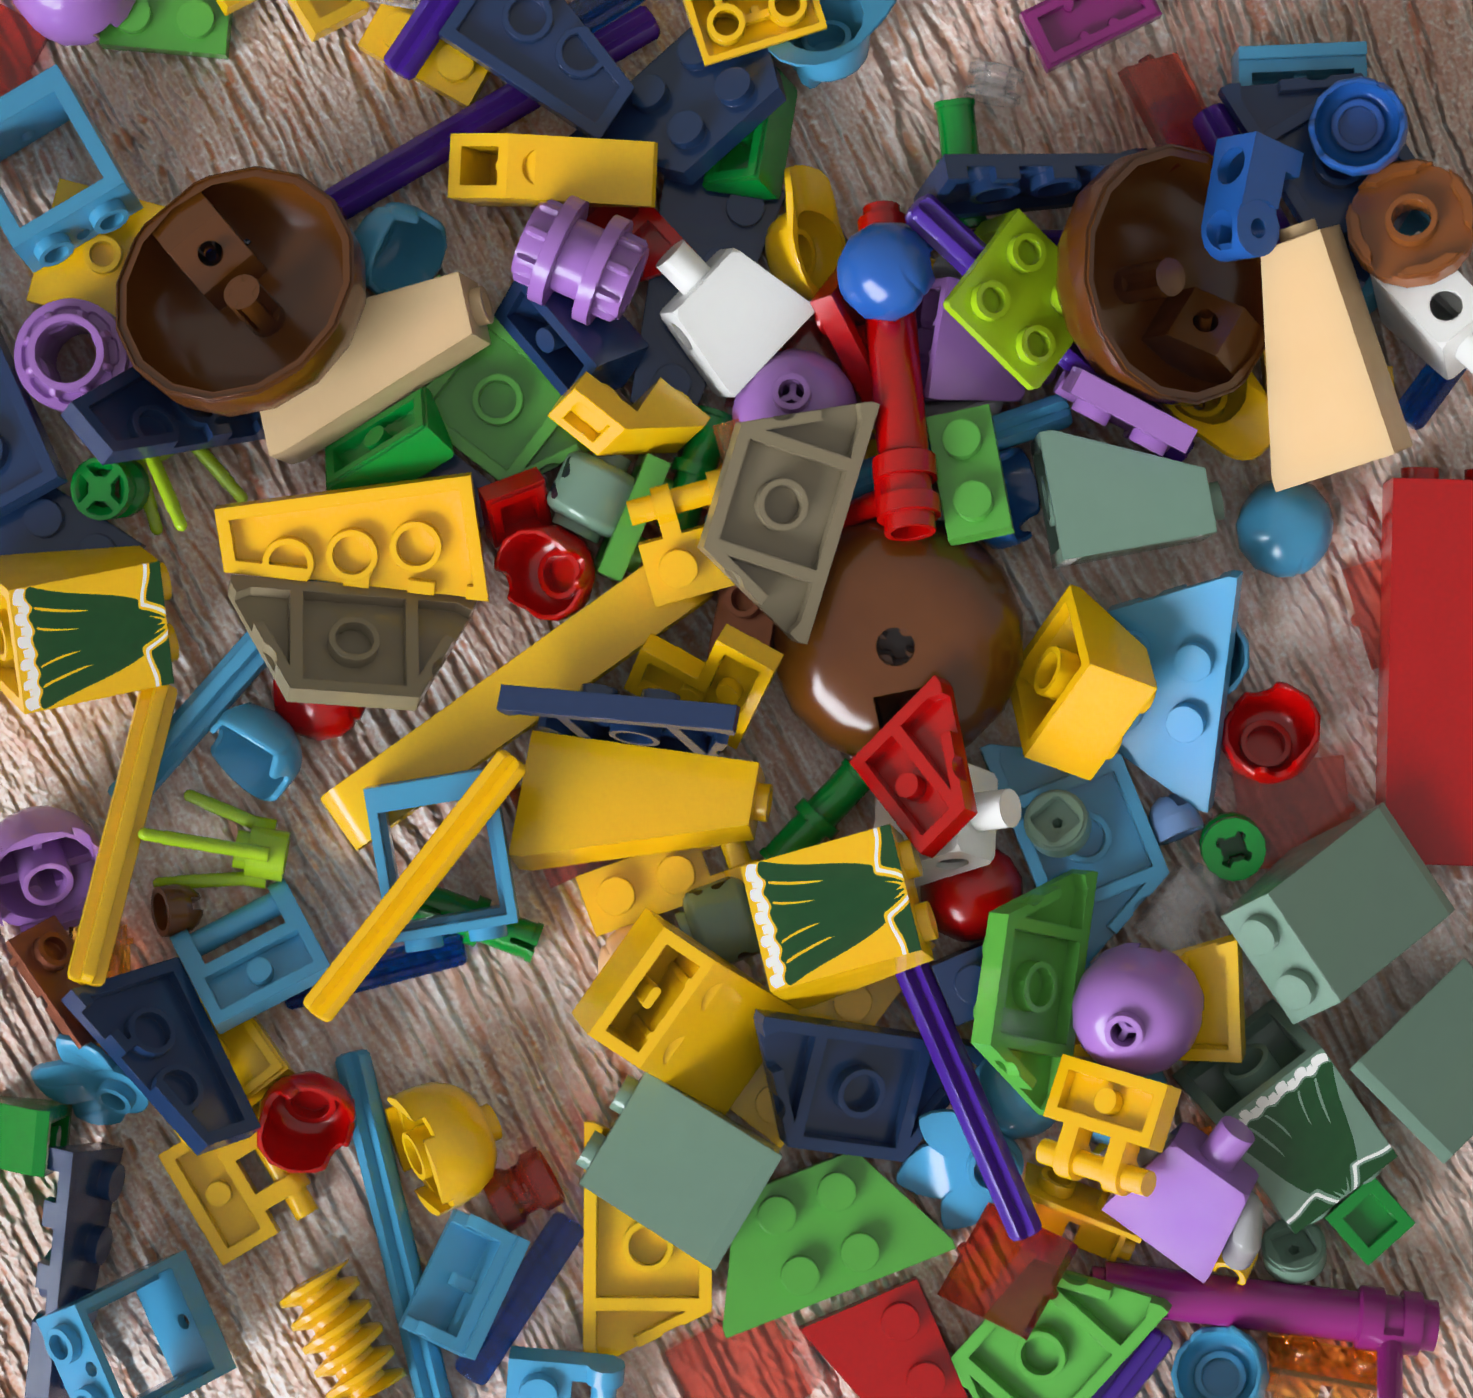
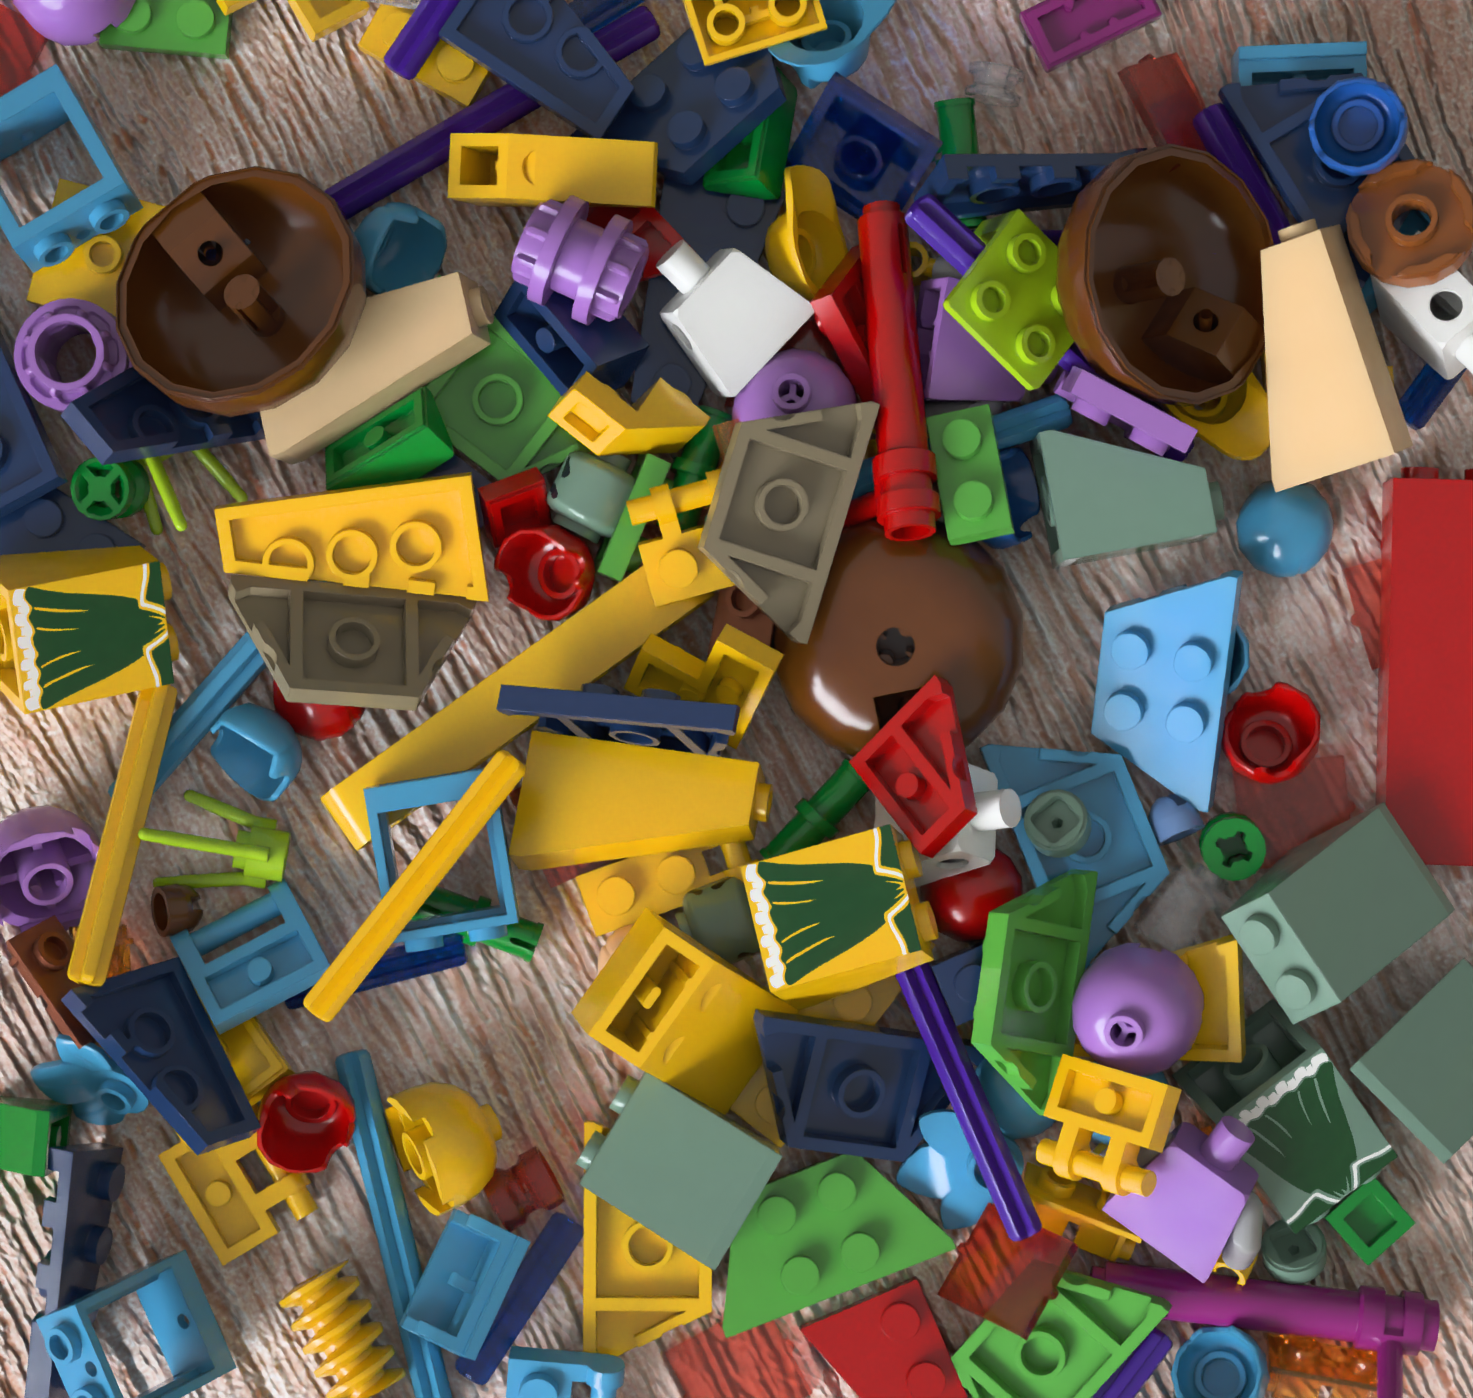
(864, 148): none -> clear blue slope
(885, 271): blue hair -> none
(1080, 686): yellow slope -> none
(1245, 195): blue leg -> none

